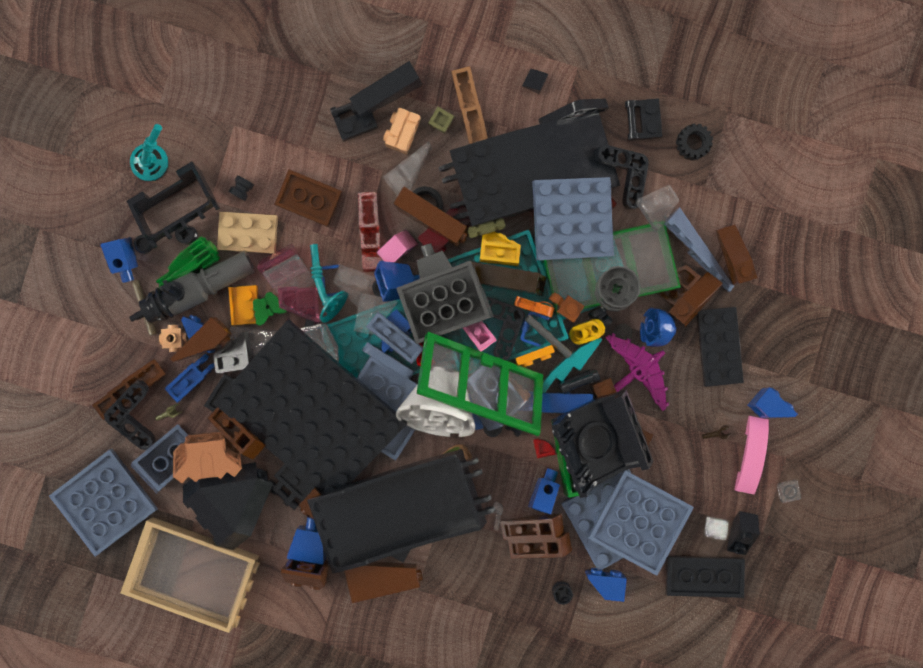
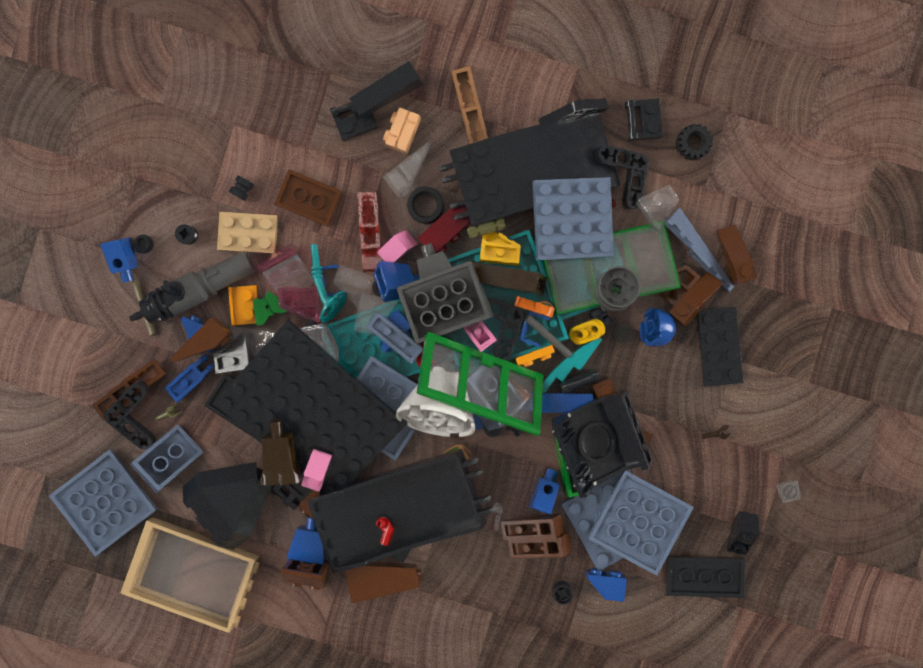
(142, 202): black hinge -> none
(148, 159): teal dish -> none
(167, 341): light nougat brick -> none
(193, 258): green piece -> none
(205, 457): nougat slope -> none
(237, 434): reddish brown slope -> none
(279, 457): none -> dark brown piece
(316, 470): none -> bright pink slope
(387, 529): none -> red arm
(388, 360): sand blue beam -> none
(430, 217): reddish brown slope -> none
(441, 120): olive plate -> none
(535, 80): black slope -> none
(543, 448): red tile -> none
(568, 308): dark orange plate -> none
(642, 367): magenta bar -> none
(716, 528): clear slope -> none
(754, 455): bright pink slope -> none
(770, 405): blue slope -> none

